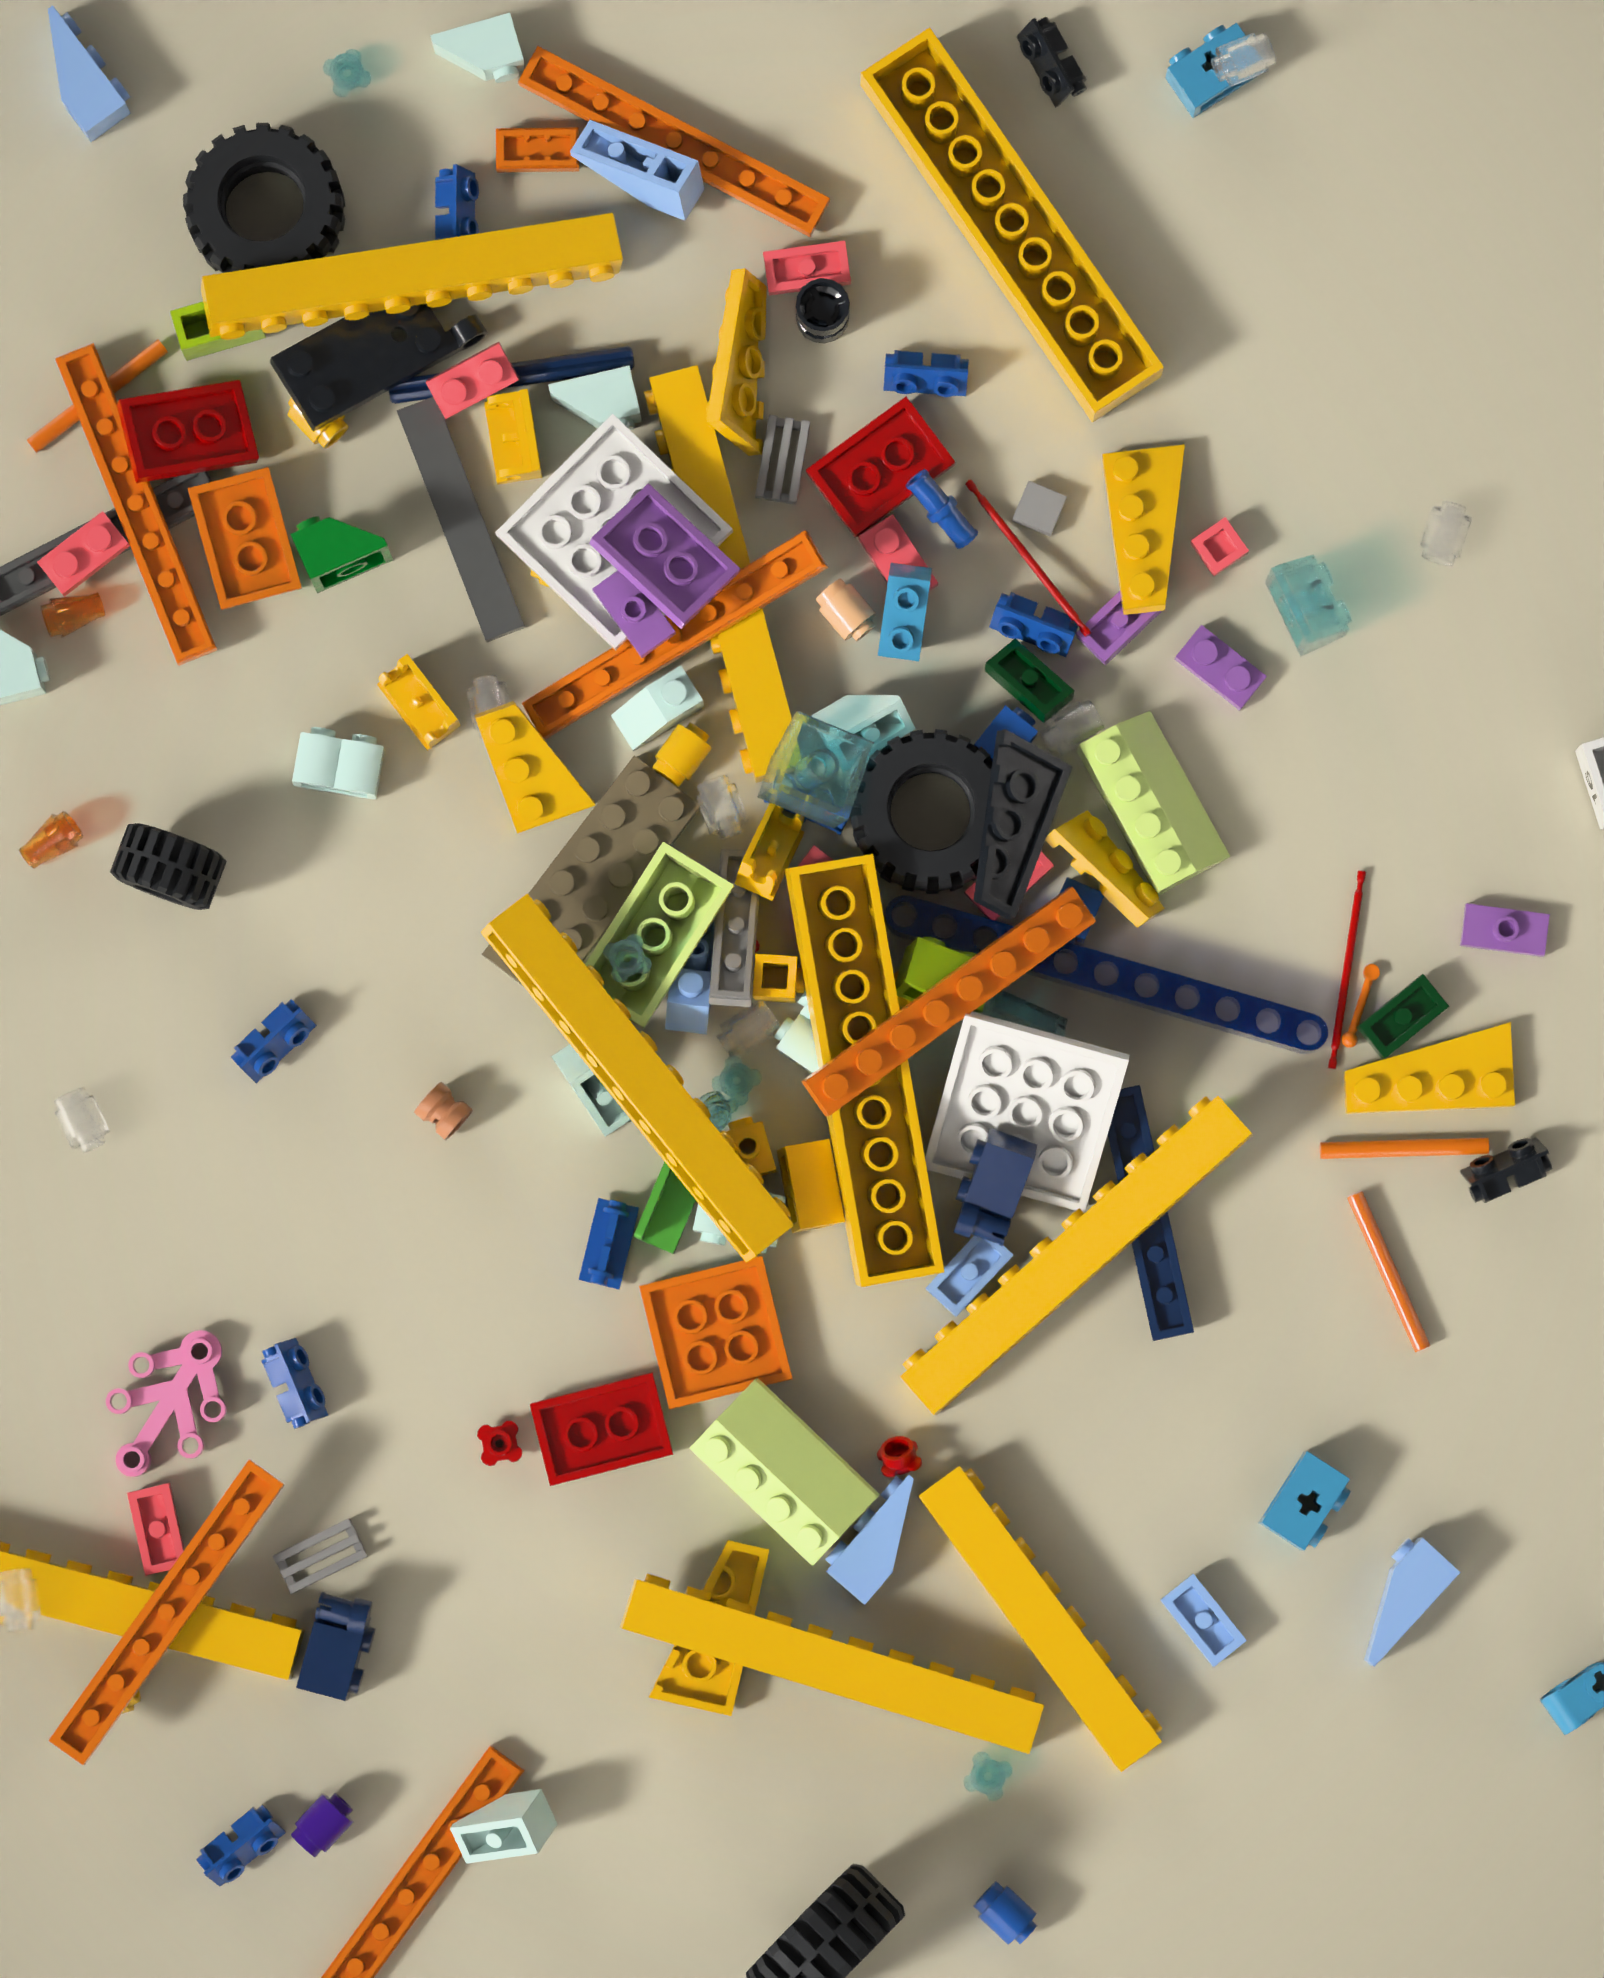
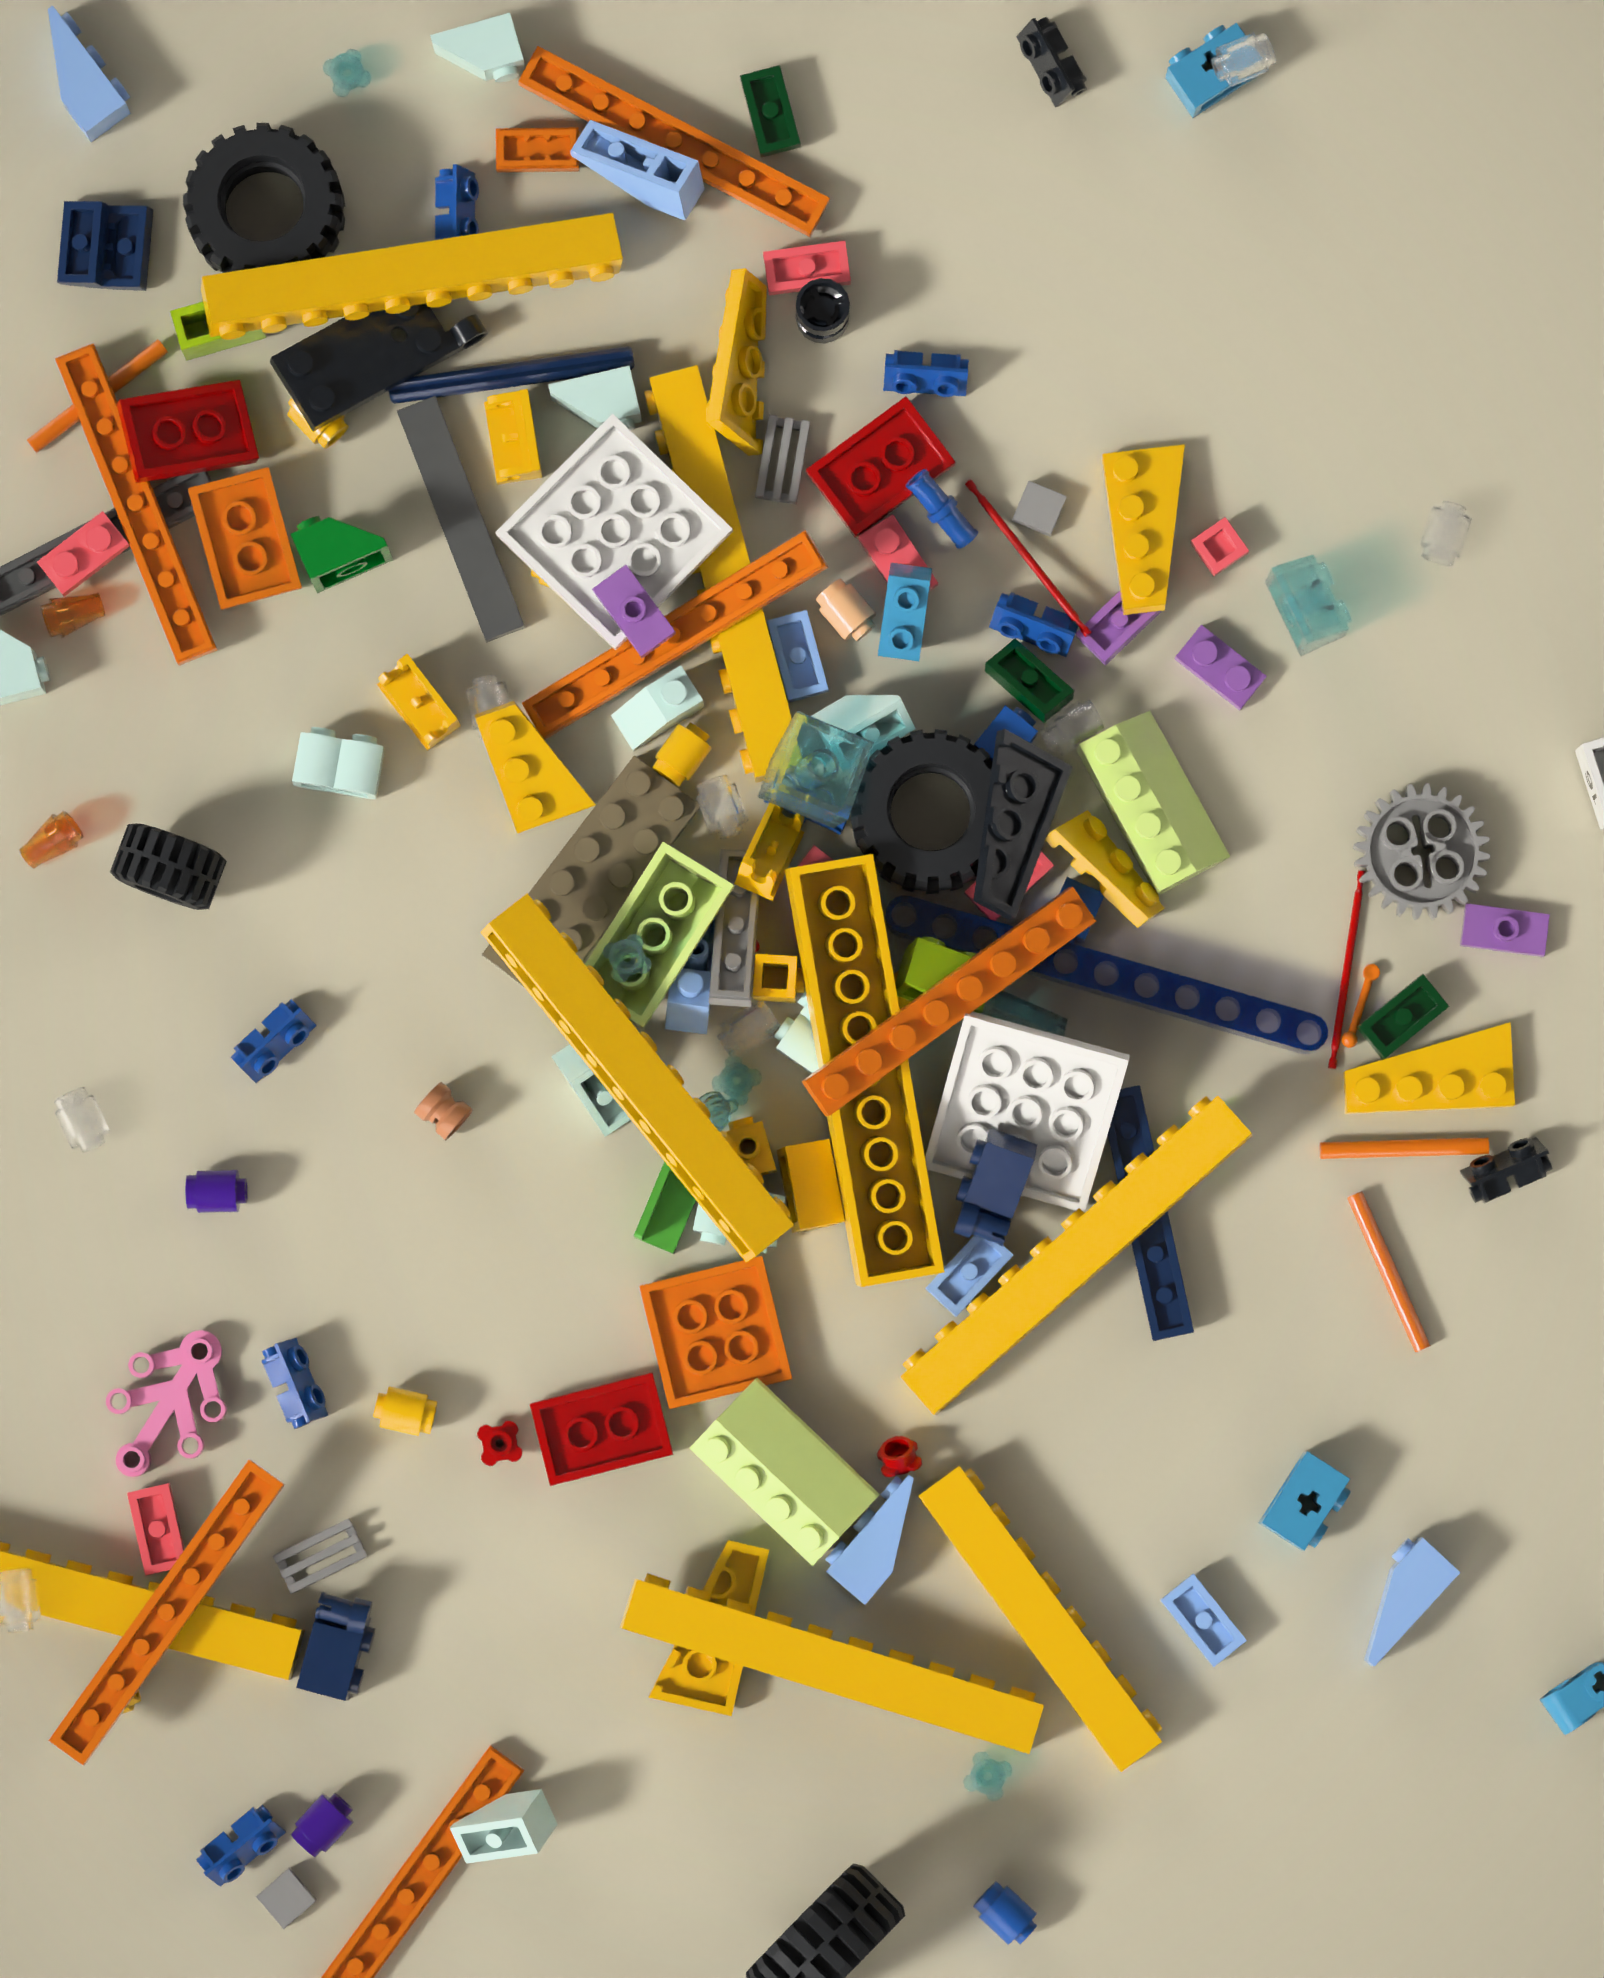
(105, 245): none -> dark blue slope
(216, 1191): none -> dark purple brick
(286, 1898): none -> light grey tile
(405, 1411): none -> yellow brick
(472, 380): coral plate -> none
(608, 1243): blue hinge -> none
(664, 556): medium lavender plate -> none
(770, 111): none -> dark green plate
(797, 656): none -> light blue plate
(1011, 224): yellow brick -> none
(1459, 846): none -> light grey gear

